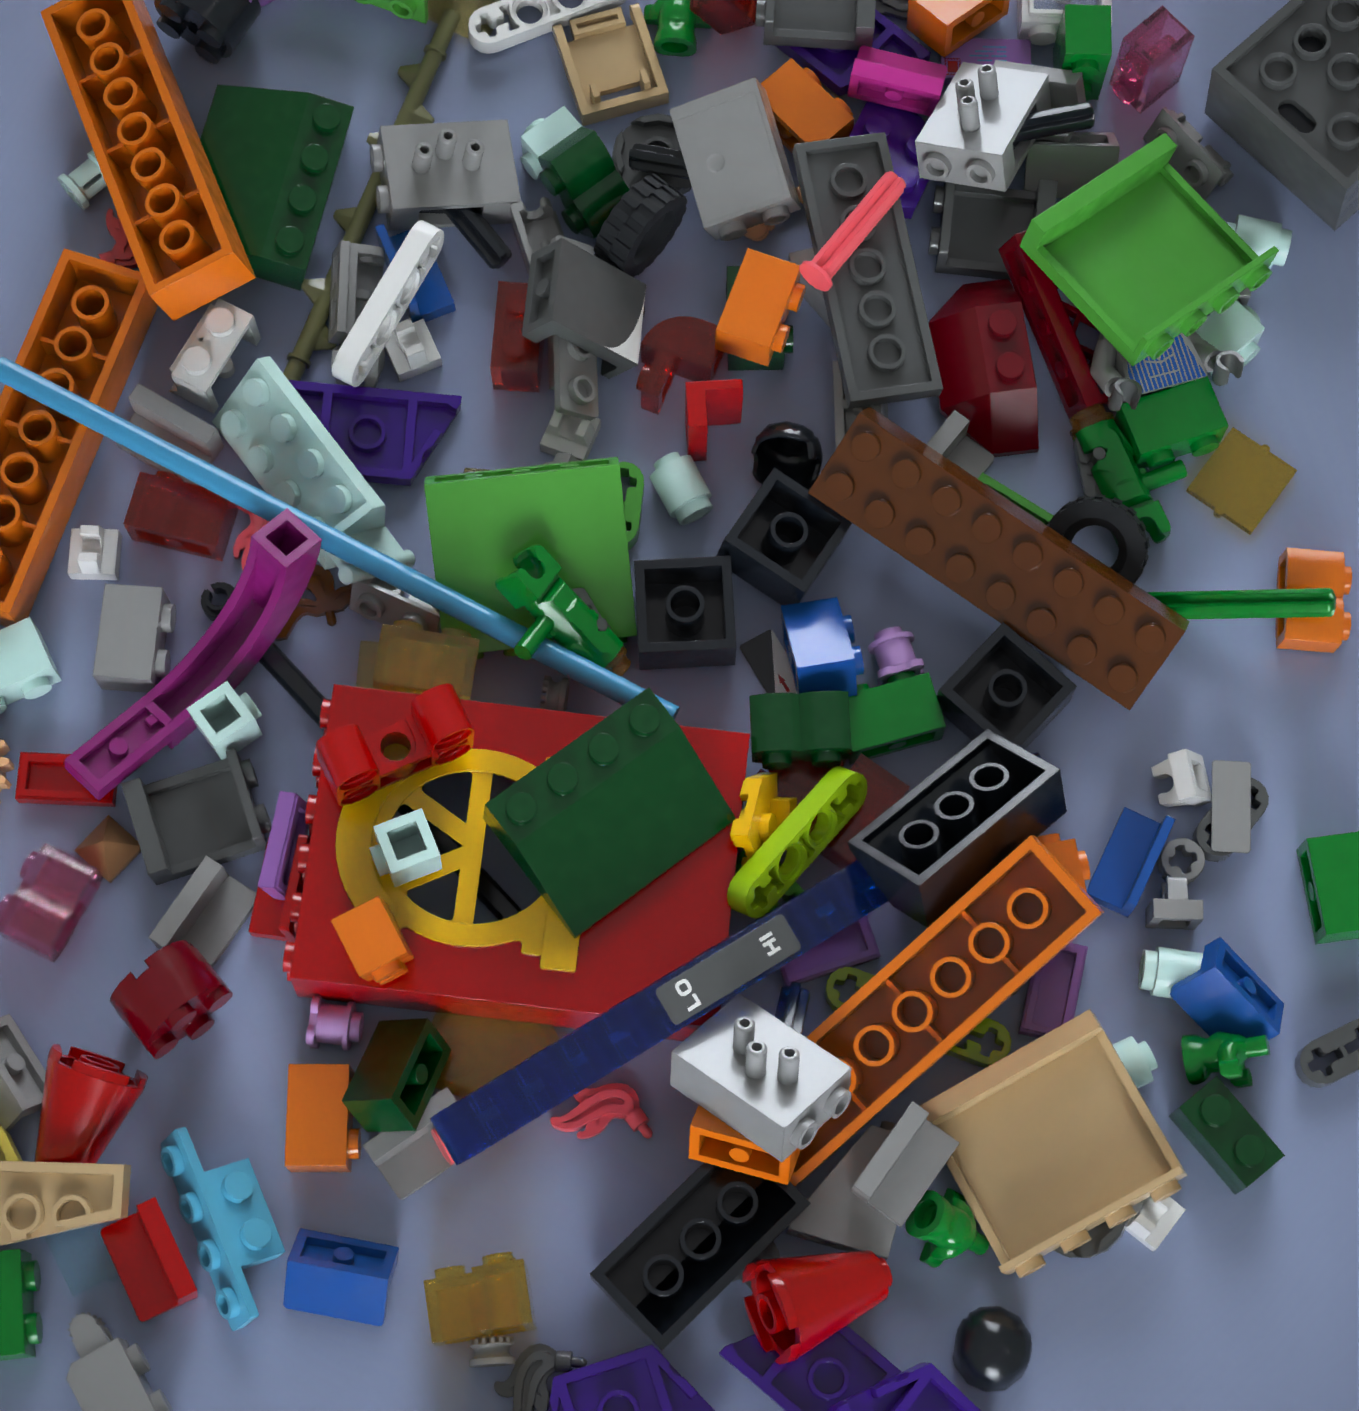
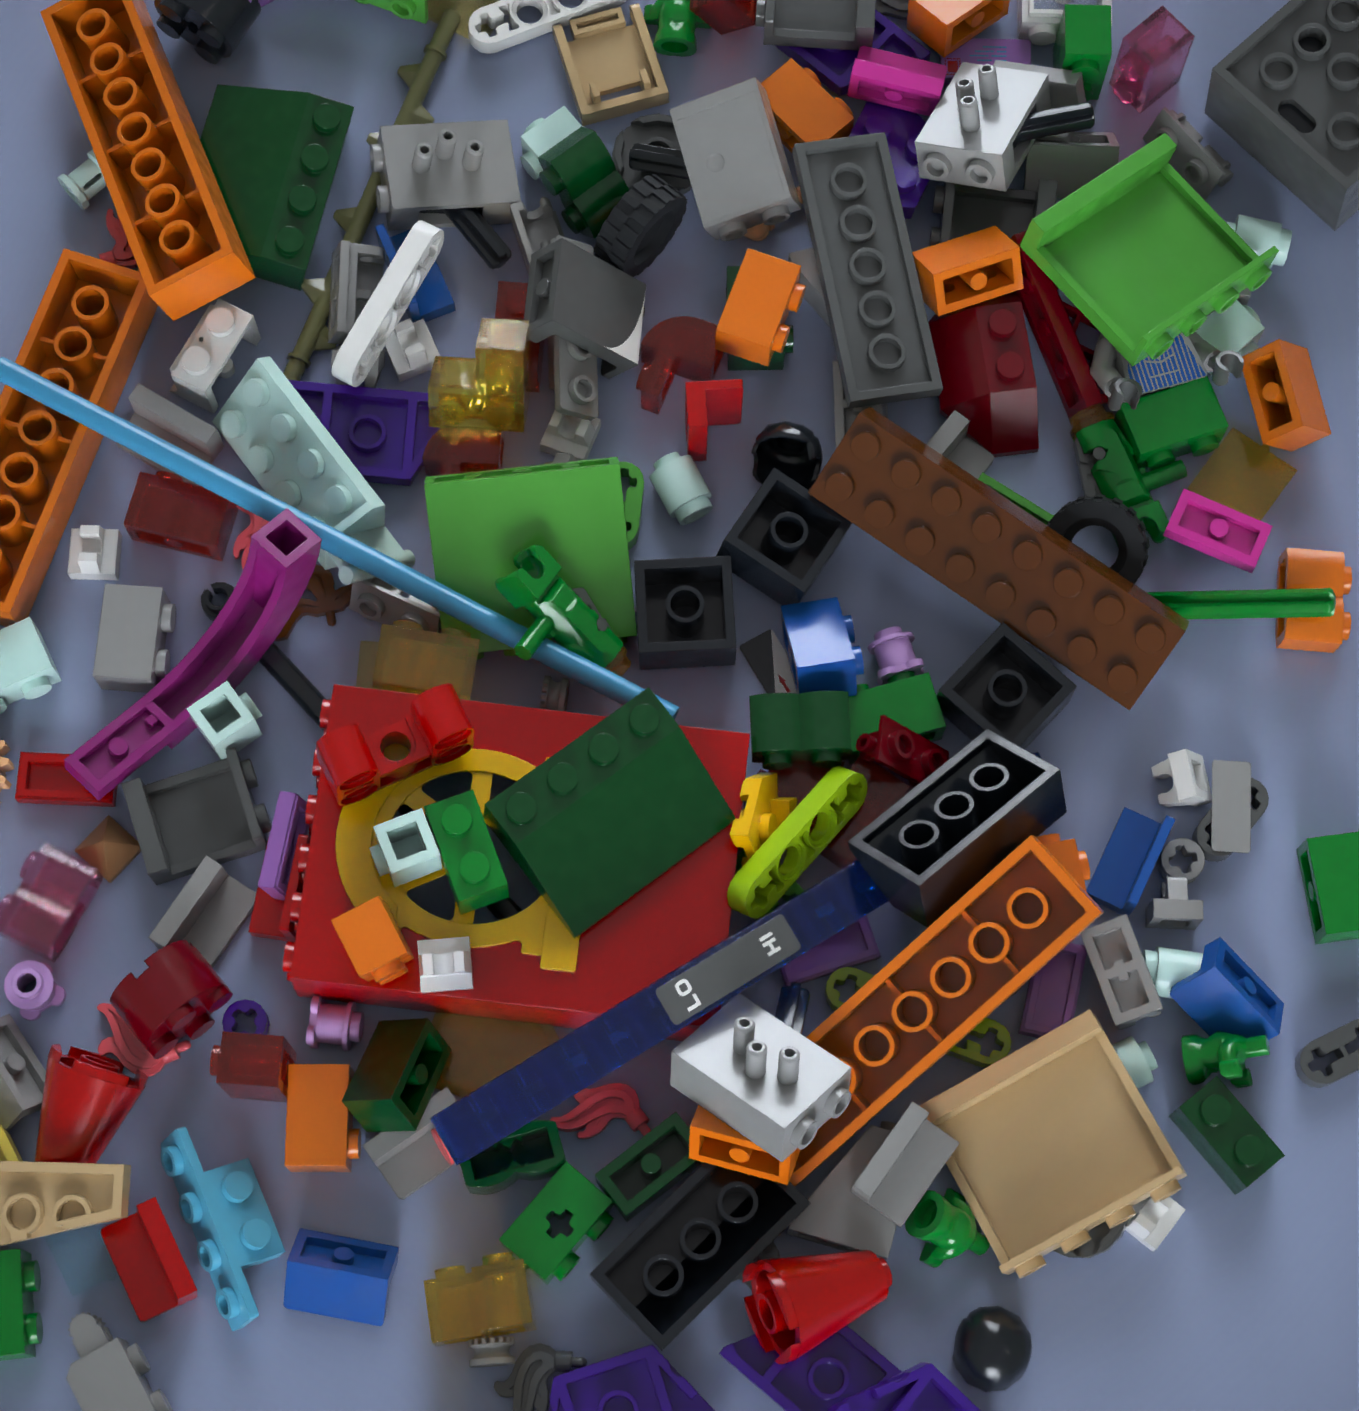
(42, 997): none -> lavender brick
(129, 1048): none -> coral piece
(246, 1007): none -> dark purple bush
(252, 1066): none -> clear red brick
(445, 964): none -> white tile
(455, 449): none -> clear red brick
(467, 852): none -> green brick
(487, 389): none -> clear yellow brick
(526, 1154): none -> dark green brick
(564, 1194): none -> green brick
(648, 1167): none -> dark green brick
(852, 231): coral axle -> none
(901, 751): none -> dark red hinge
(968, 270): none -> orange brick
(1121, 971): none -> light grey hinge
(1217, 530): none -> dark pink panel
(1285, 396): none -> orange brick

